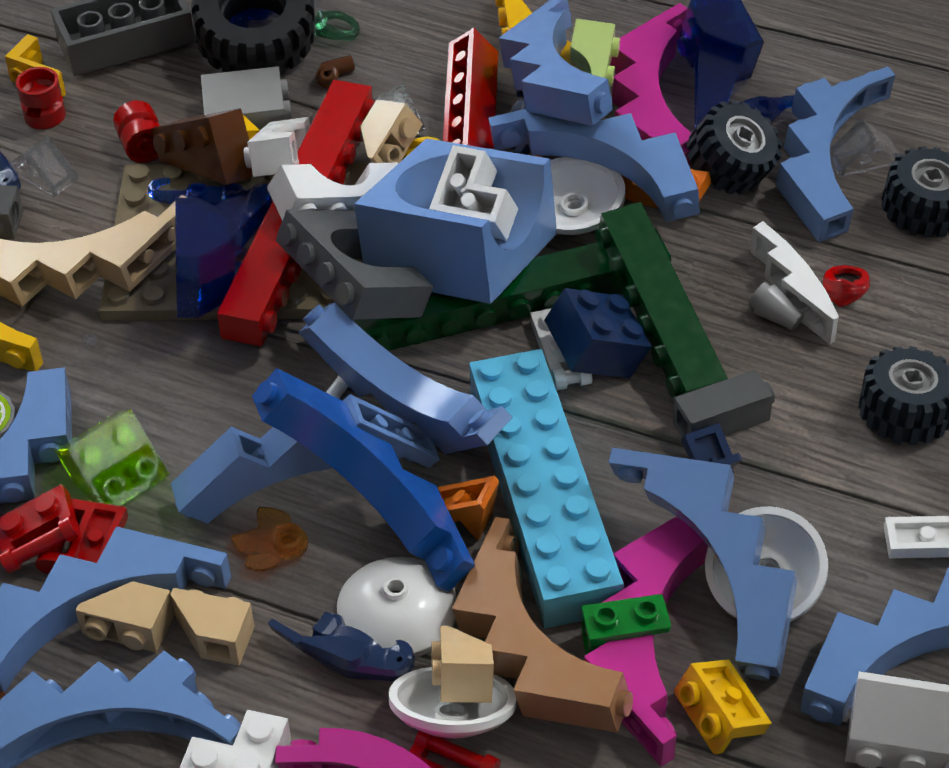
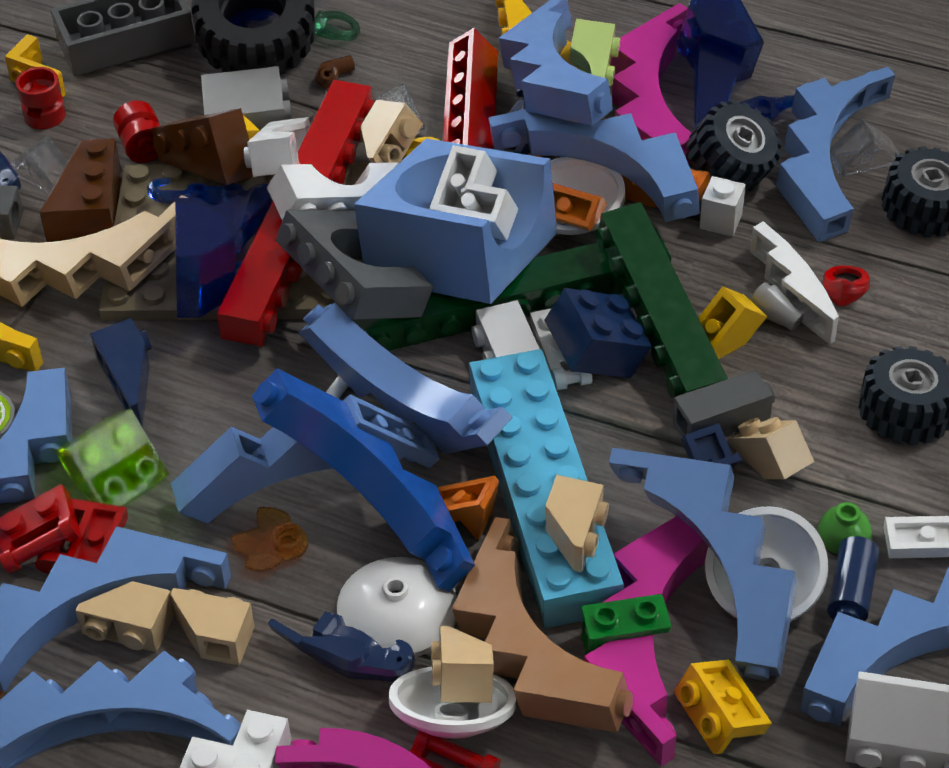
(85, 193): none -> reddish brown wedge
(124, 360): none -> dark blue slope
(503, 331): none -> white brick
(573, 516): none -> tan slope
(577, 207): none -> orange slope
(722, 206): none -> white brick
(730, 321): none -> yellow slope
(772, 447): none -> tan slope
(843, 522): none -> bright green brick
(853, 578): none -> dark blue brick

